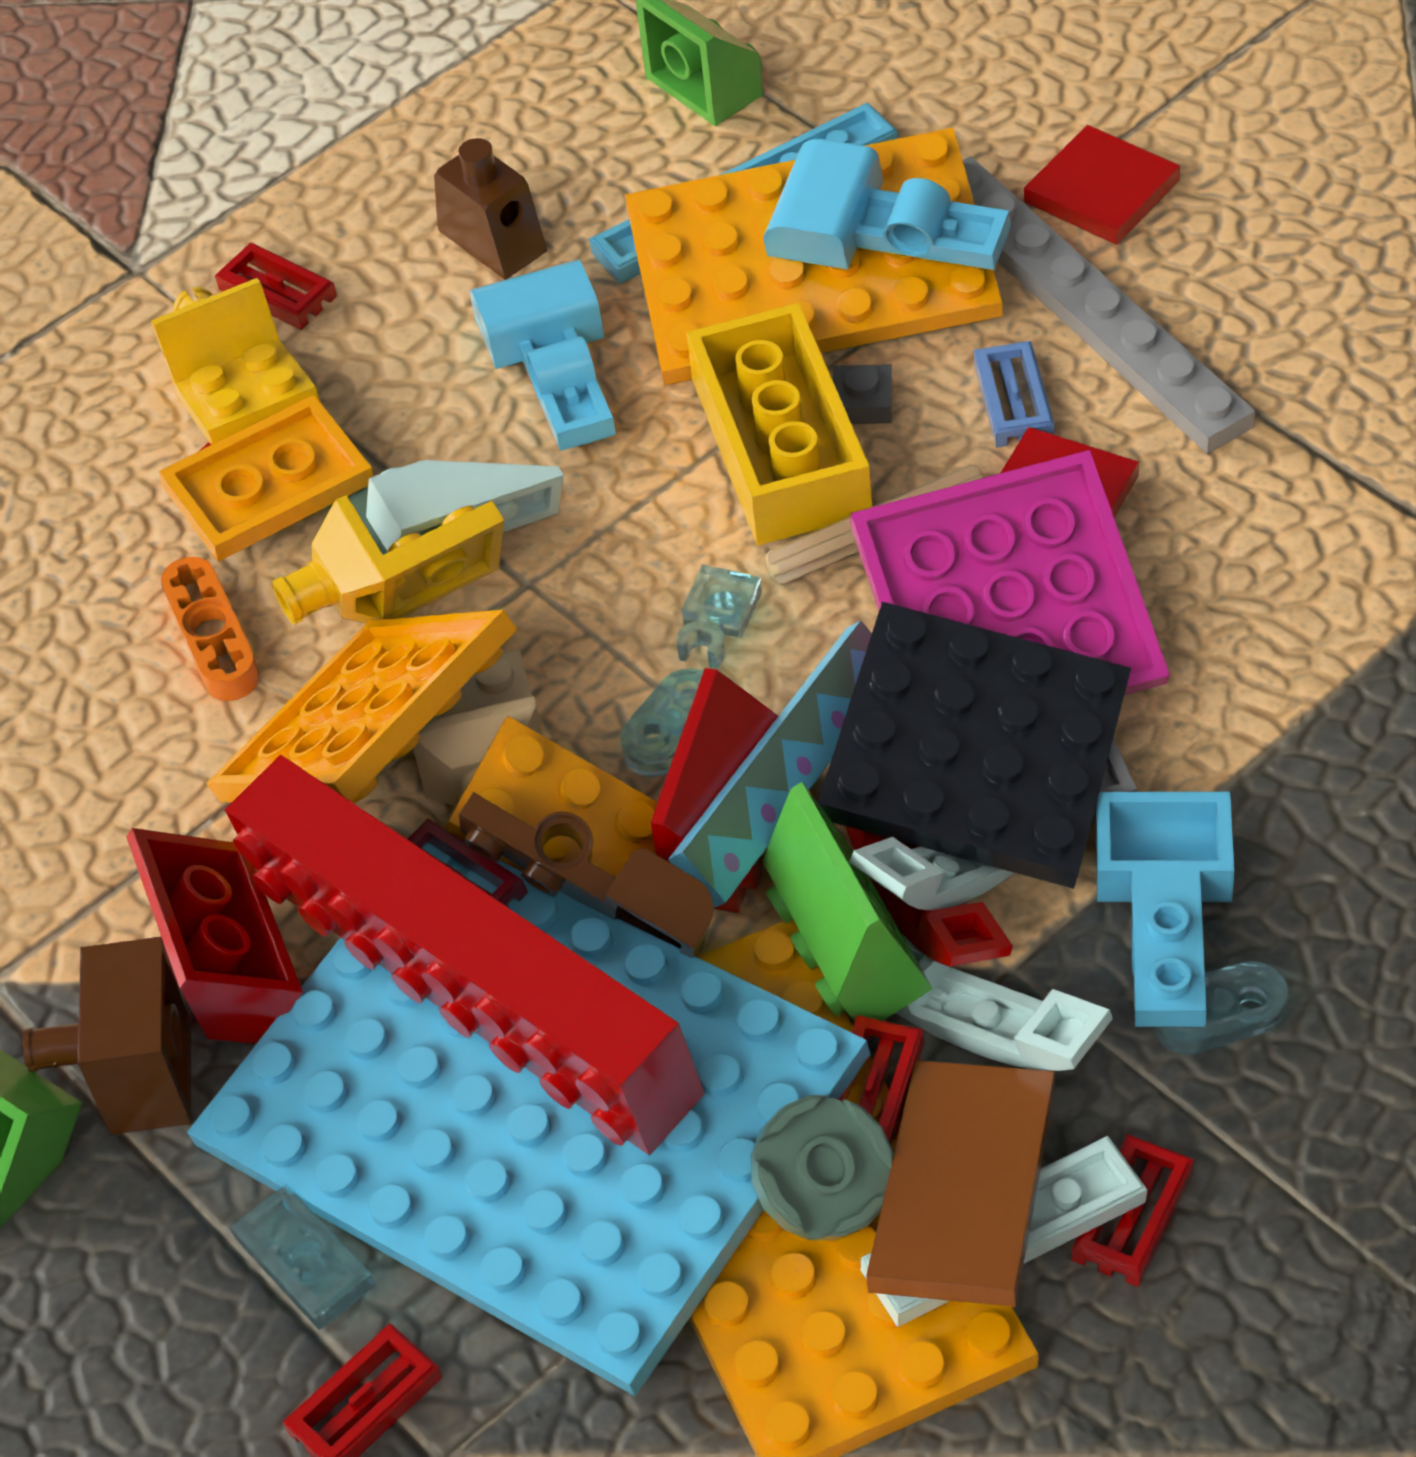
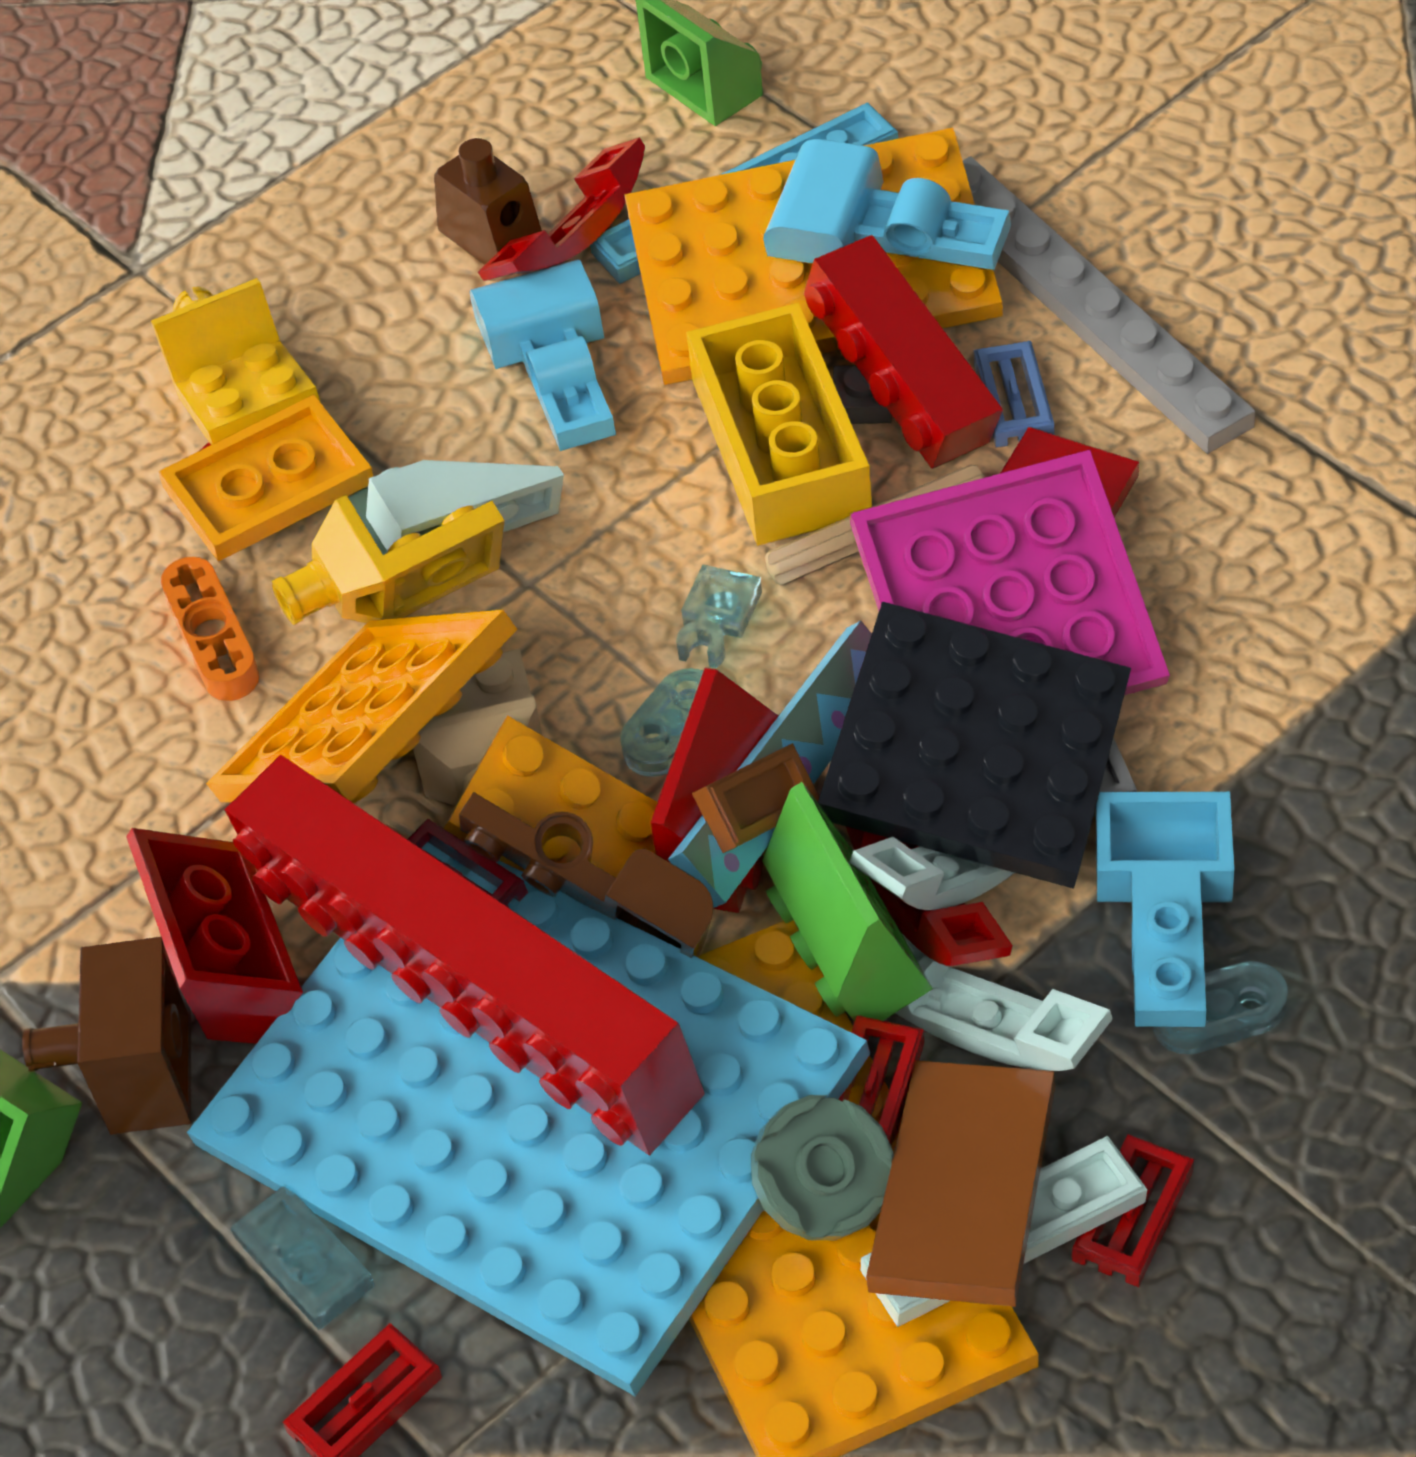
(282, 300): red tile -> none
(604, 186): none -> red slope
(751, 797): none -> dark orange tile
(901, 352): none -> red brick
(1102, 184): red tile -> none

